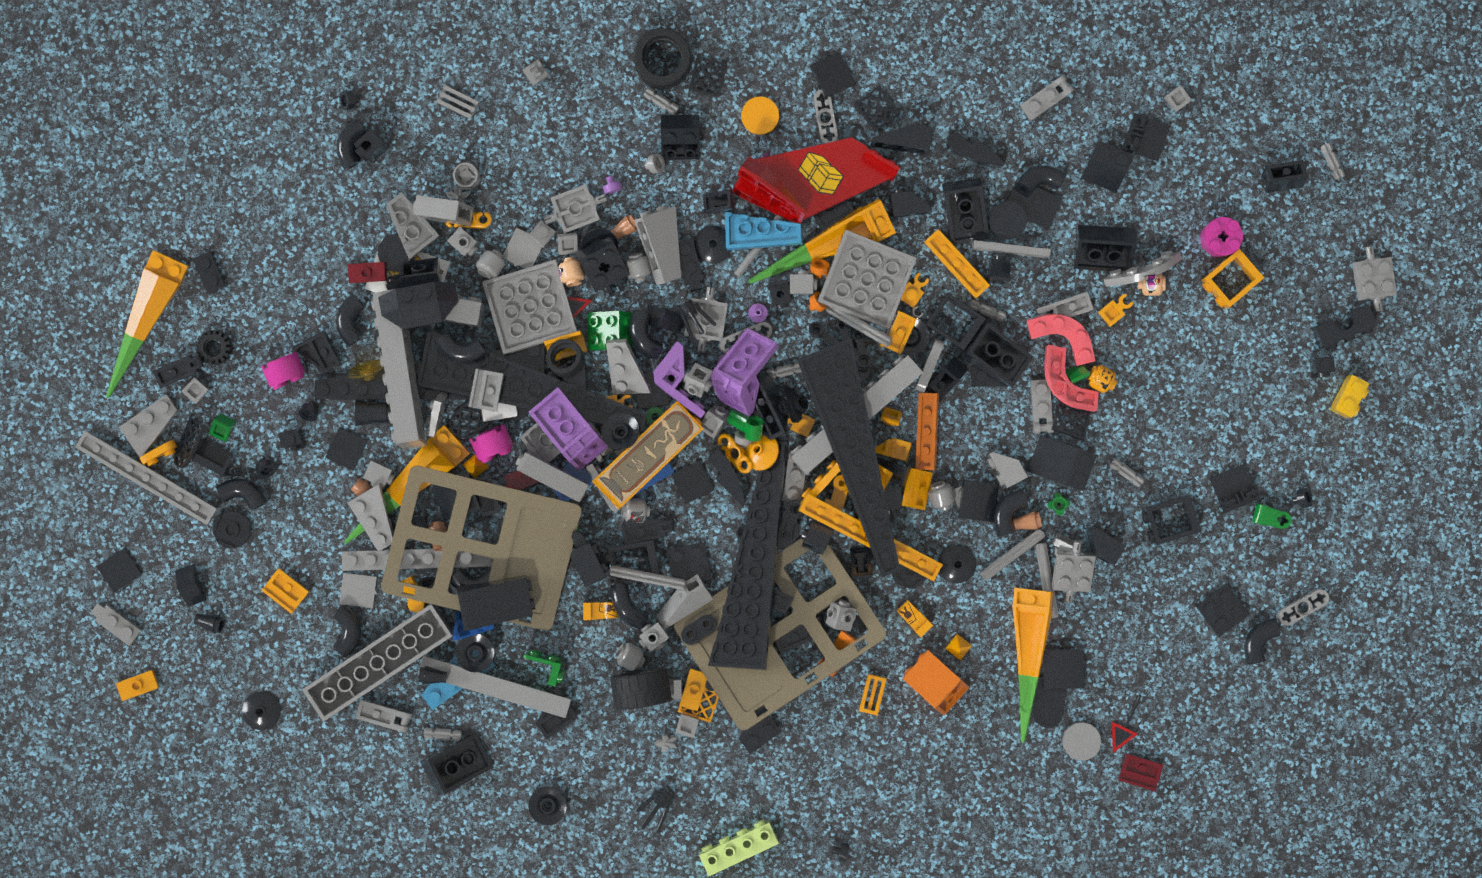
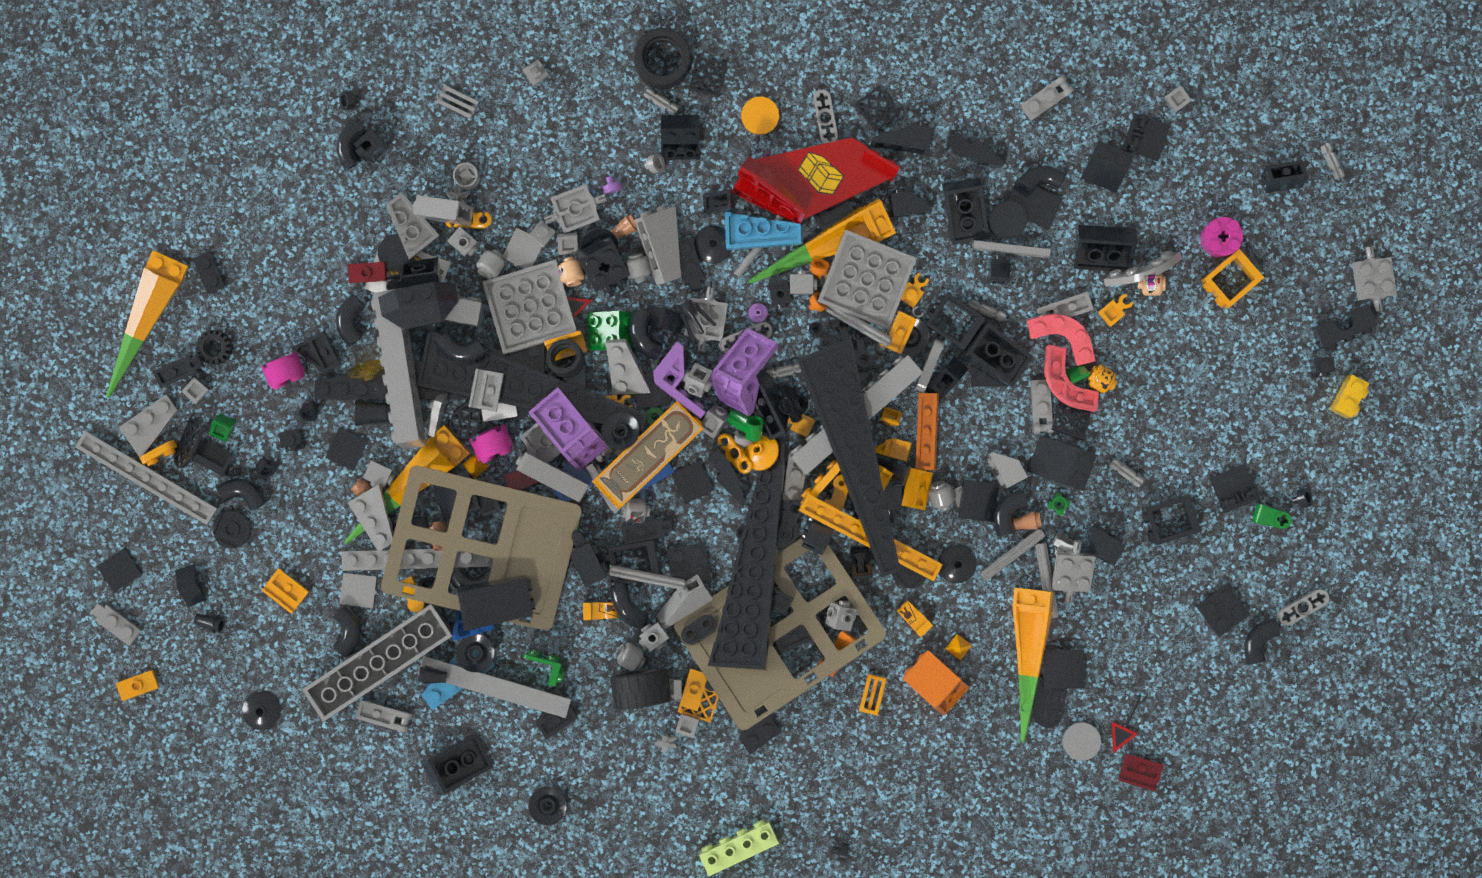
(443, 734): light grey axle -> none
(662, 799): black plant -> none
(832, 75): black piece -> none
(956, 263): light orange plate -> none

